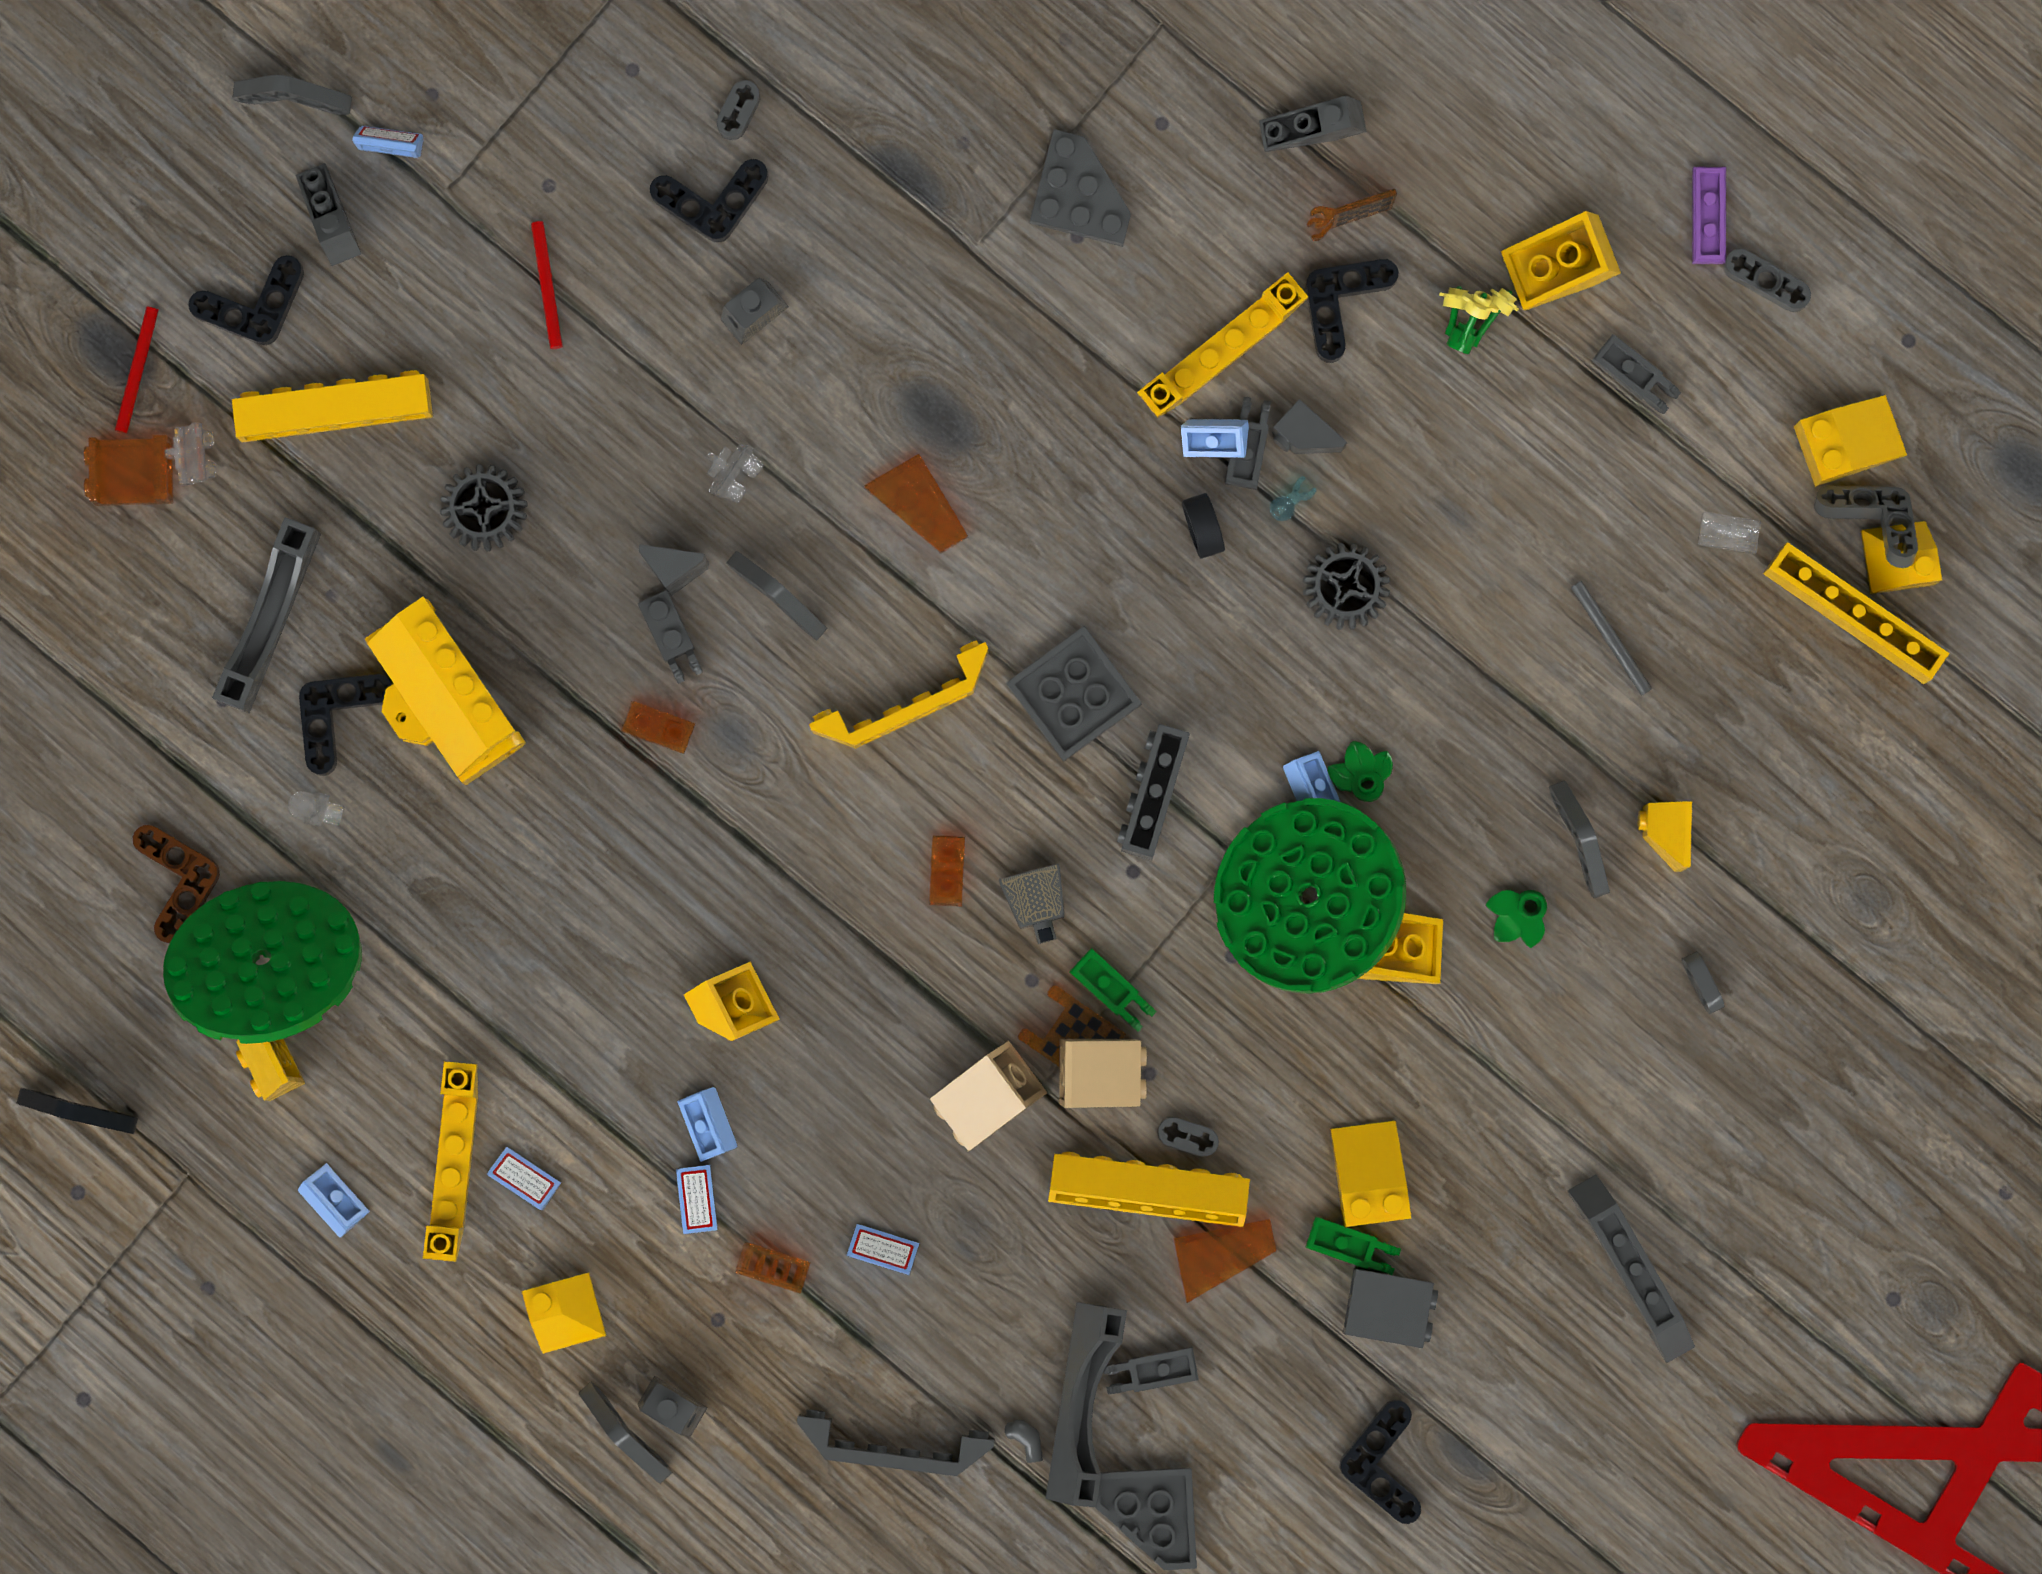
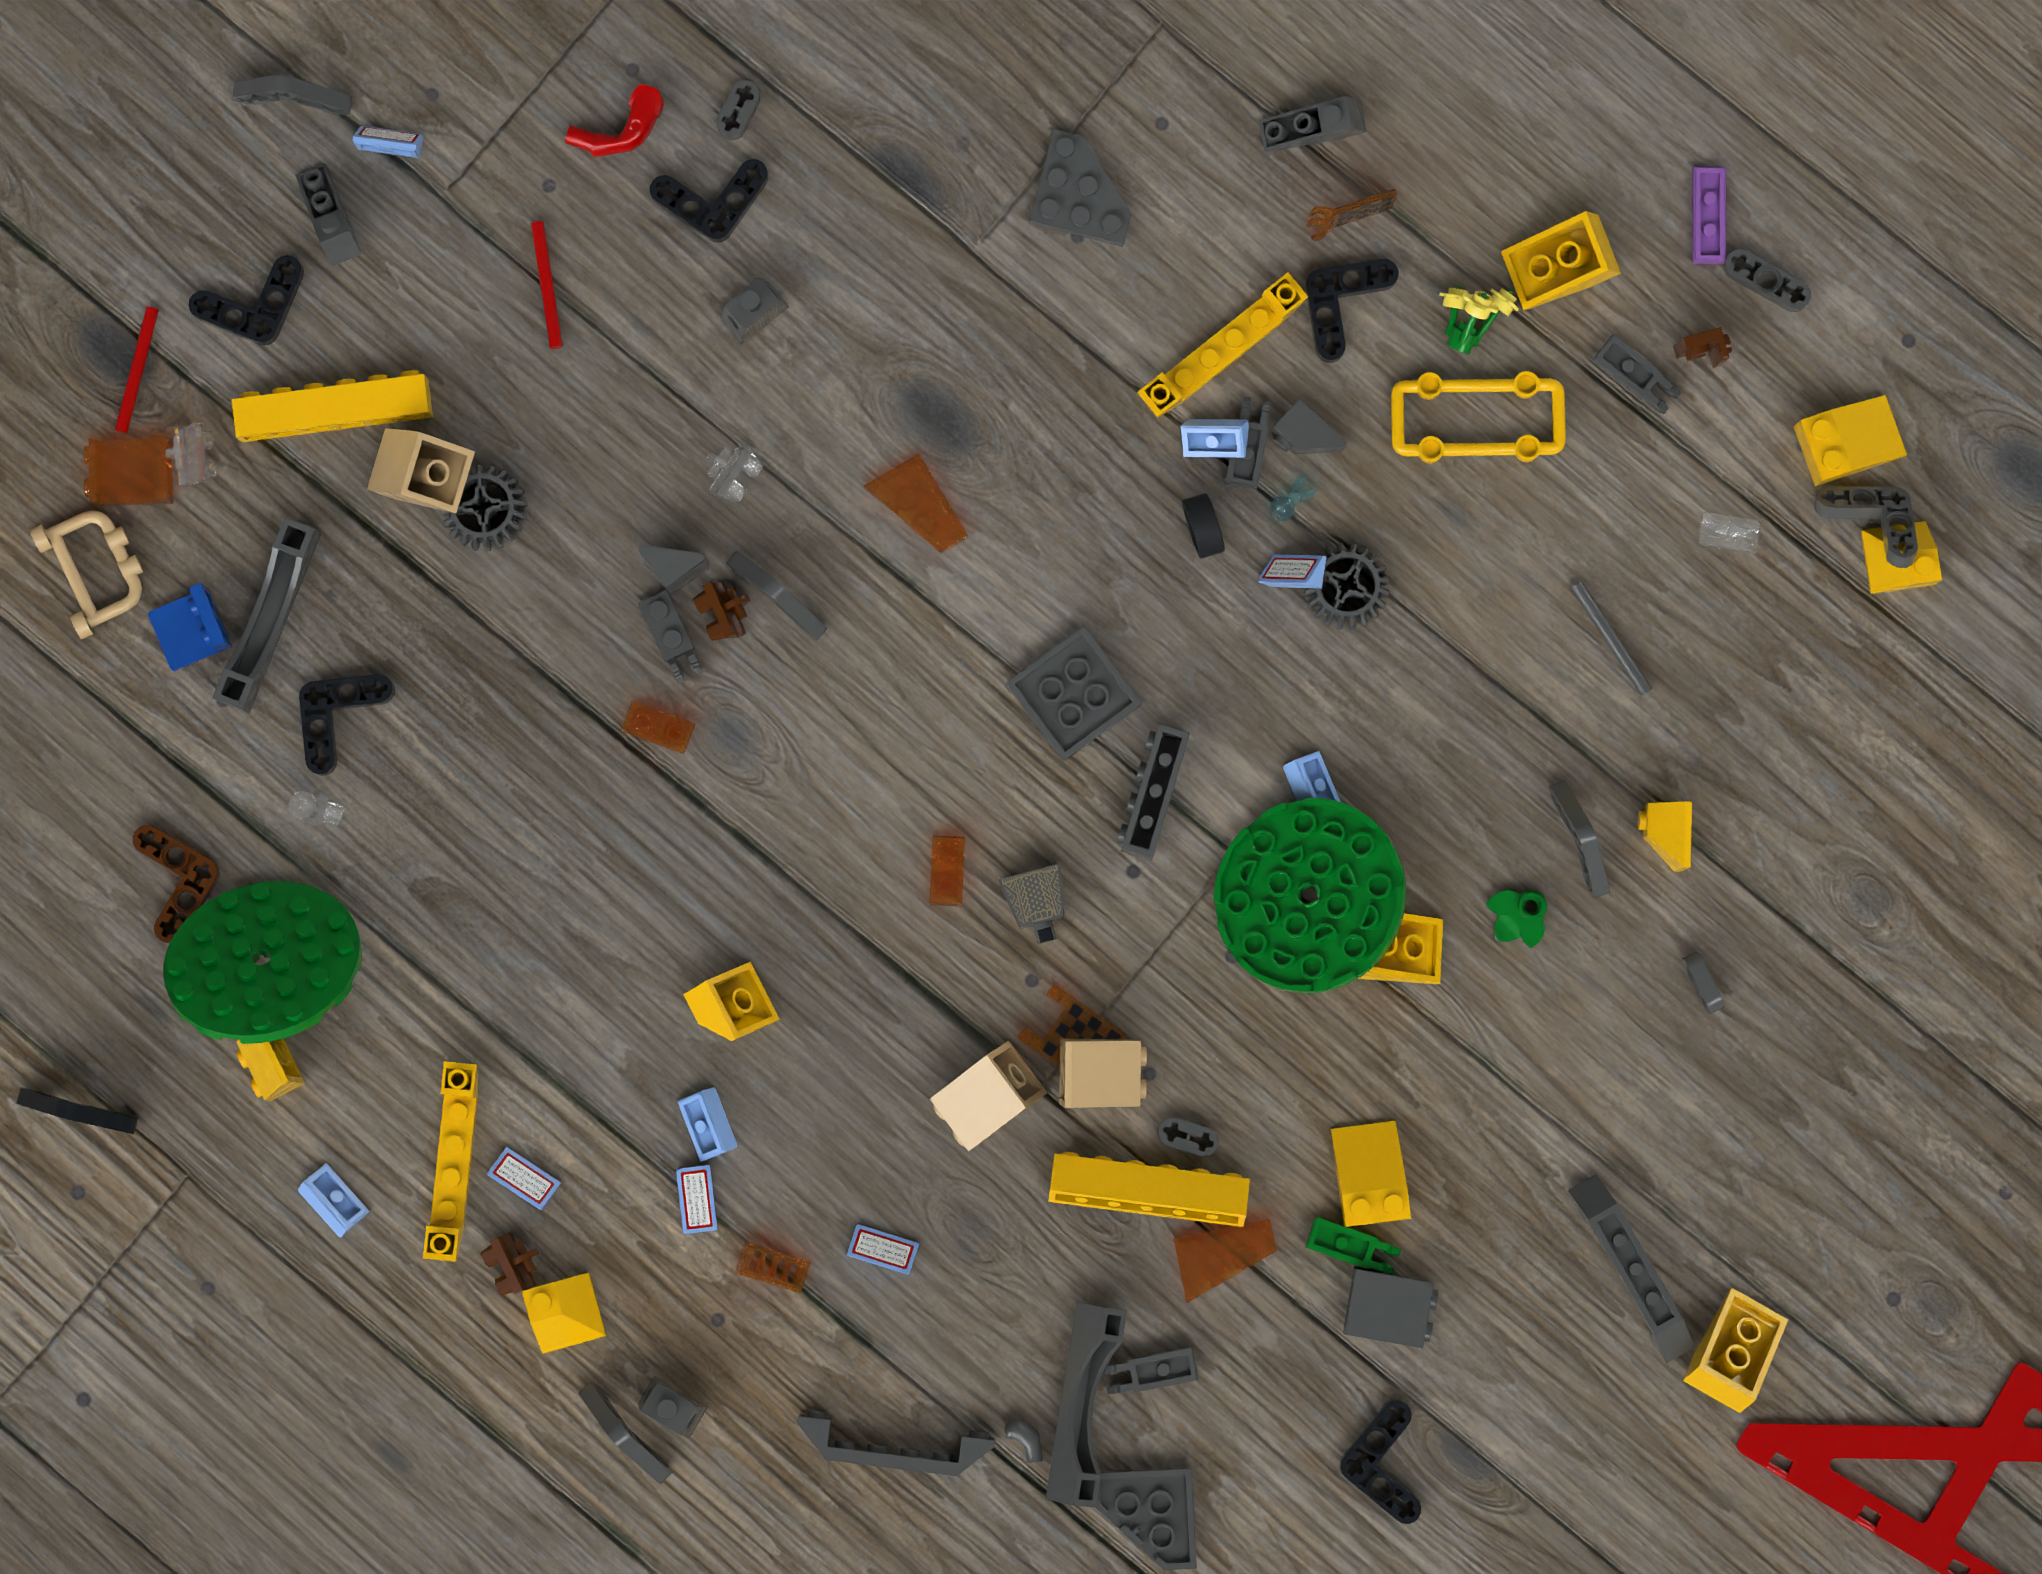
(116, 539): none -> tan bar
(189, 628): none -> blue bracket
(420, 469): none -> tan slope
(440, 694): yellow piece -> none
(514, 1261): none -> reddish brown hips
(645, 107): none -> red piece
(727, 608): none -> reddish brown hips
(971, 662): yellow slope -> none
(1109, 987): green hinge -> none
(1294, 571): none -> slope
(1360, 767): green plate -> none
(1524, 386): none -> yellow bar
(1711, 342): none -> reddish brown bracket
(1736, 1351): none -> yellow slope
(1856, 613): yellow brick -> none

